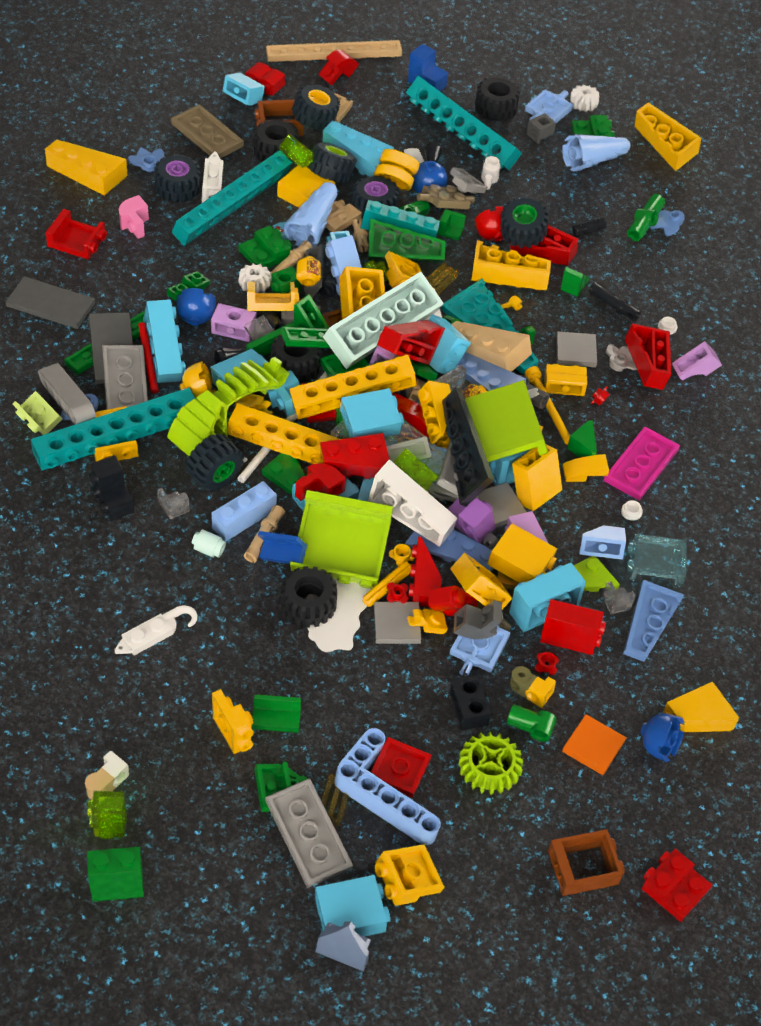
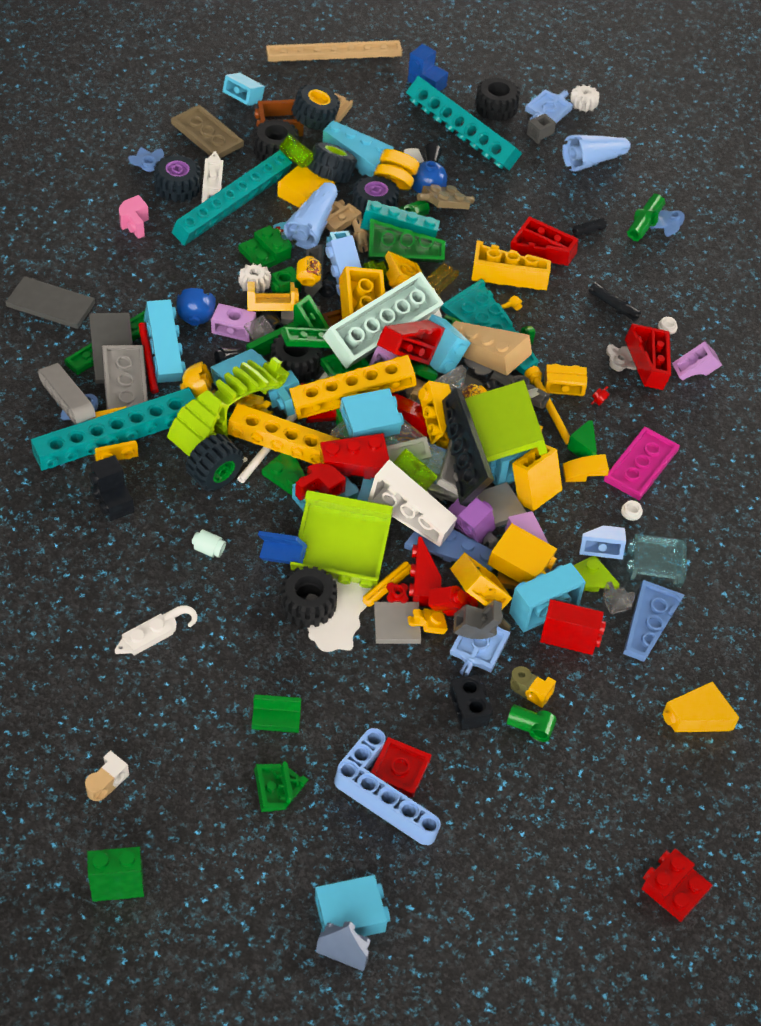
(38, 413): yellowish green bracket -> none
(75, 236): red panel -> none
(86, 166): yellow wedge -> none
(107, 814): clear neon green brick -> none
(174, 503): clear panel -> none
(192, 280): green slope -> none
(232, 722): yellow plate -> none
(243, 511): light blue brick -> none
(268, 524): tan pin -> none
(270, 78): red brick -> none
(294, 257): tan pin -> none
(308, 833): light grey tile -> none
(334, 800): clear yellow tile -> none
(338, 63): red brick -> none
(401, 549): yellow plate -> none
(408, 874): yellow plate -> none
(451, 224): green panel -> none
(466, 182): light grey plate -> none
(487, 374): medium blue wing -> none
(489, 224): red cylinder -> none
(490, 171): white piece -> none
(491, 754): lime gear -> none
(524, 222): black wheel -> none
(548, 658): red plate -> none
(562, 869): dark orange window -> none
(573, 281): green slope -> none
(576, 349): light grey tile -> none
(594, 744): orange tile -> none
(597, 125): green plate -> none
(662, 735): blue cylinder -> none
(667, 136): yellow wedge -> none

